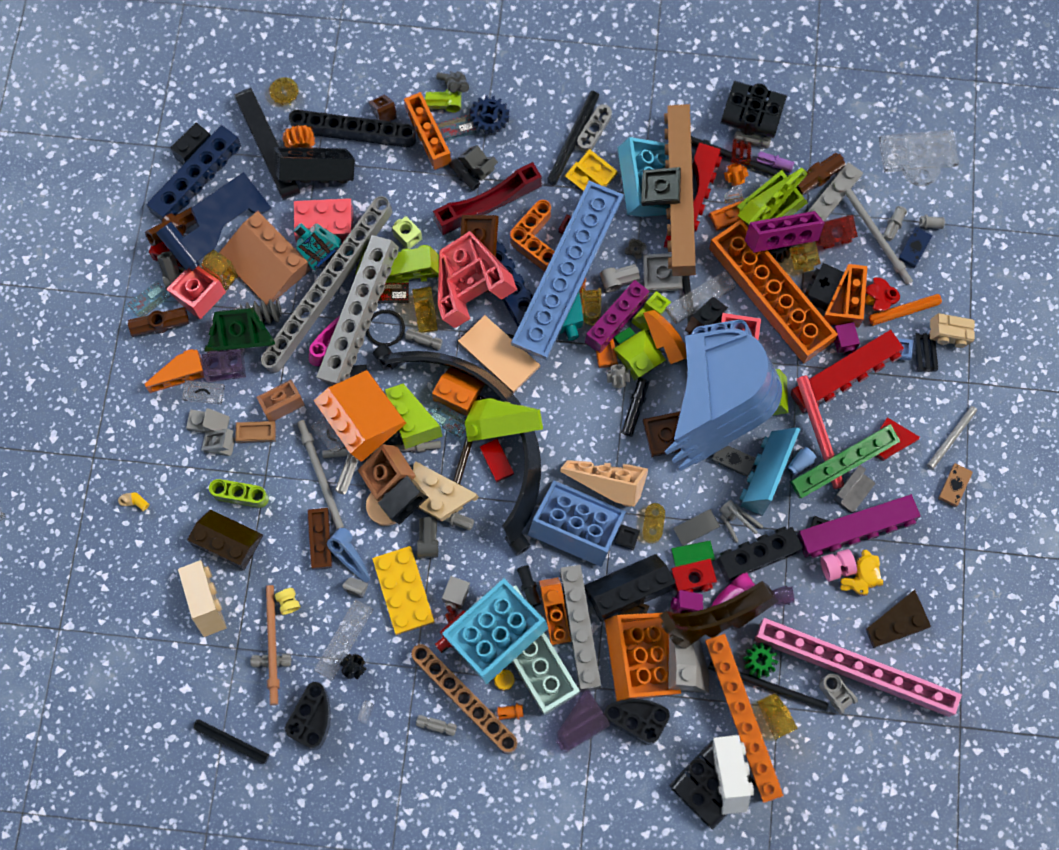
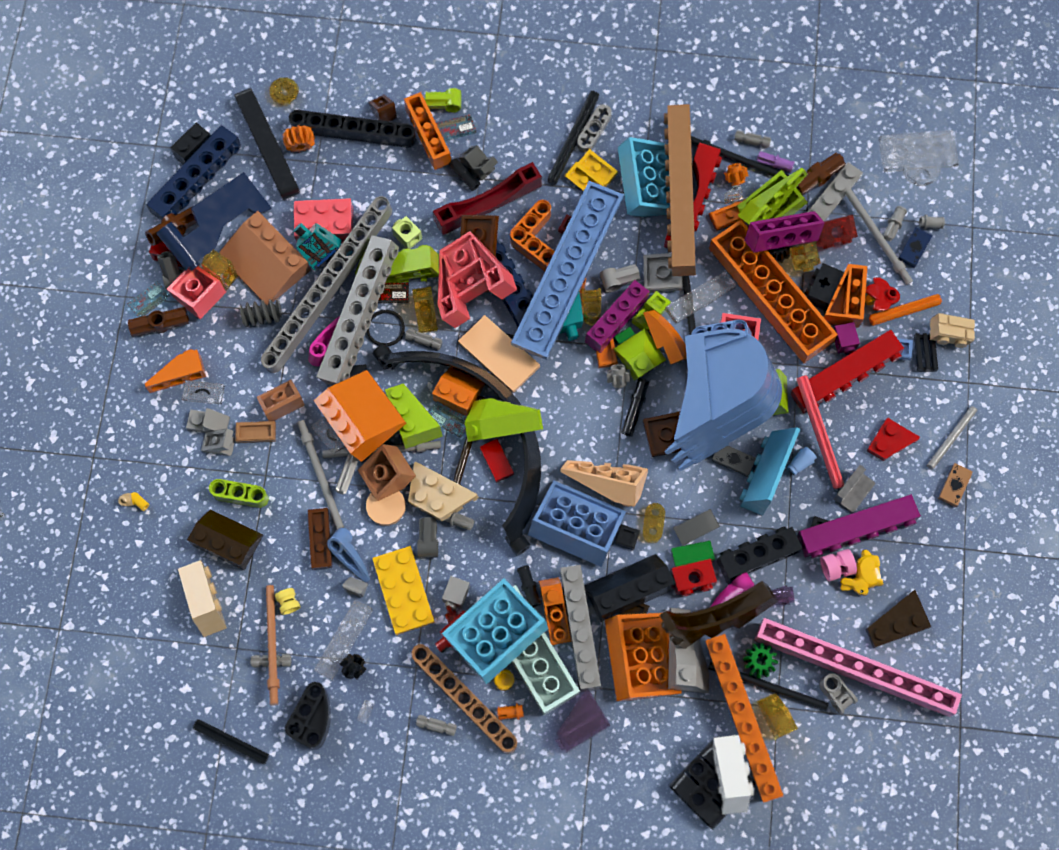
(223, 370): clear purple brick -> none
(237, 330): dark green wing -> none
(313, 164): black slope -> none
(402, 499): black brick -> none
(454, 81): dark grey piece -> none
(489, 114): dark blue gear -> none
(640, 248): clear smoke plate -> none
(643, 713): black beam -> none
(661, 186): pearl dark grey tile -> none
(687, 602): magenta brick -> none
(708, 314): black brick -> none
(733, 511): light grey plant -> none
(741, 146): clear red tile -> none
(753, 109): black connector -> none
(844, 461): green plate -> none

